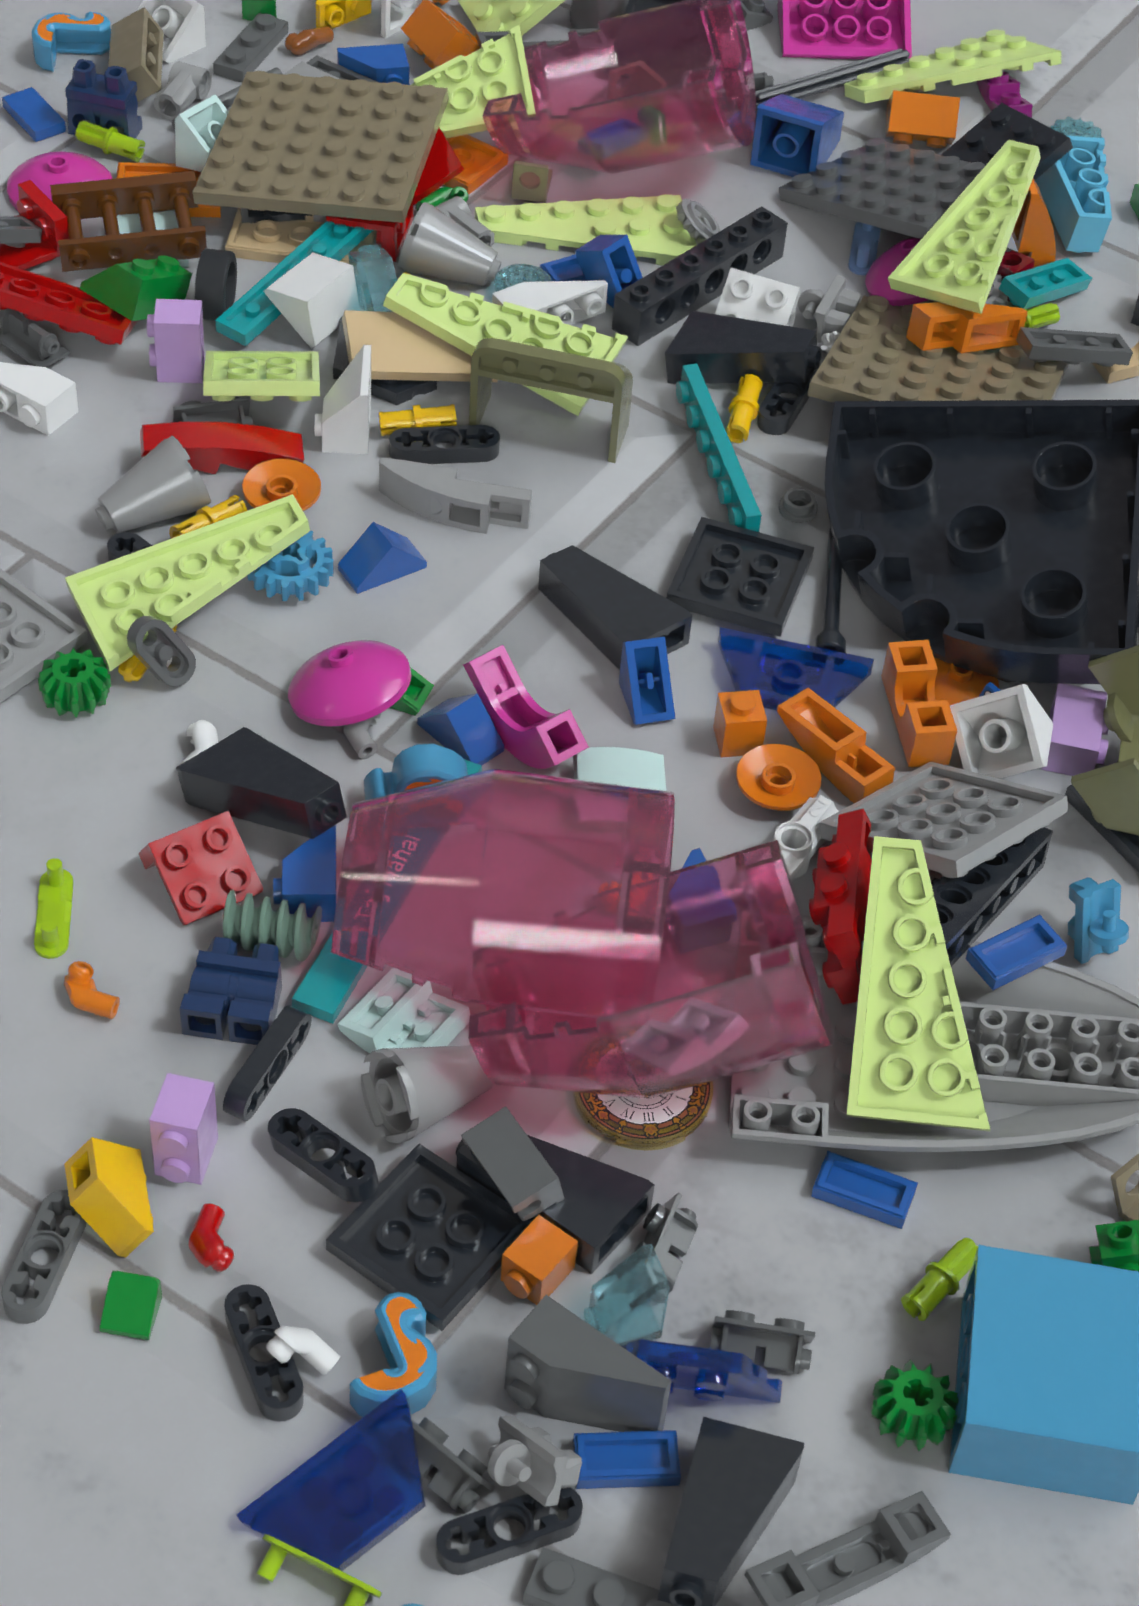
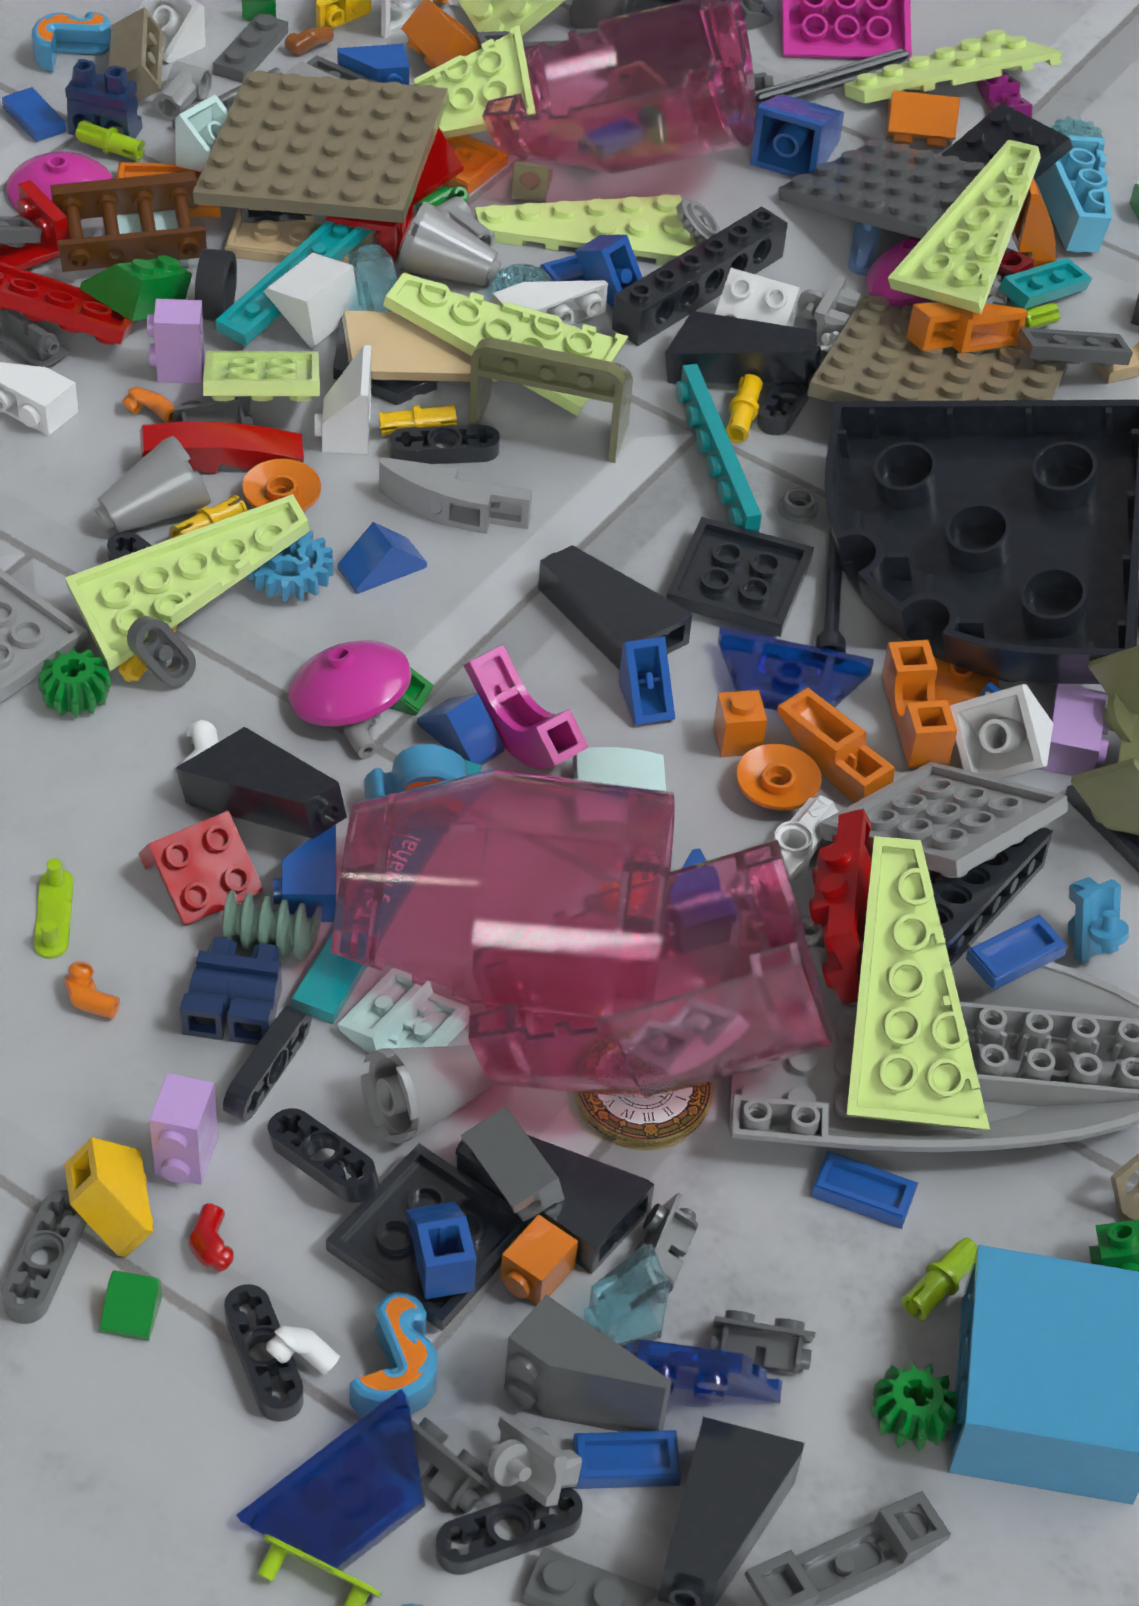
(154, 401): none -> orange arm
(442, 1249): none -> blue slope

